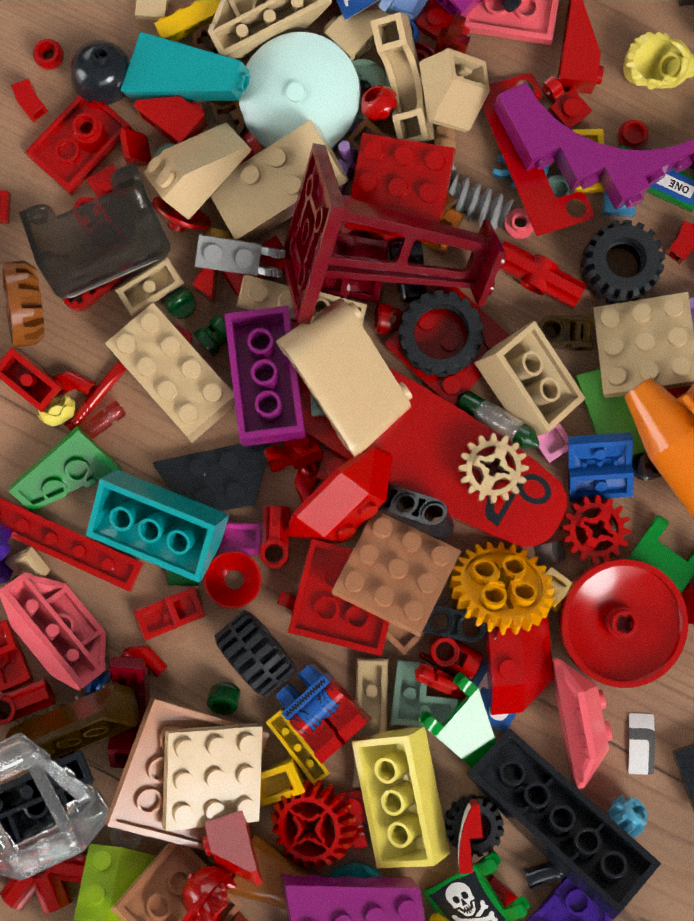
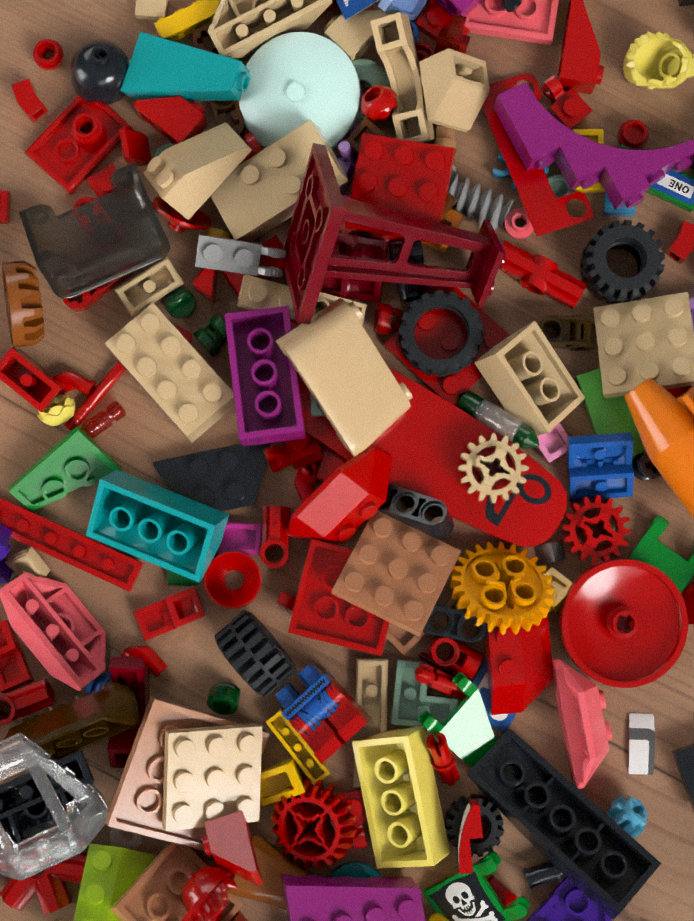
(443, 759): none -> red axle

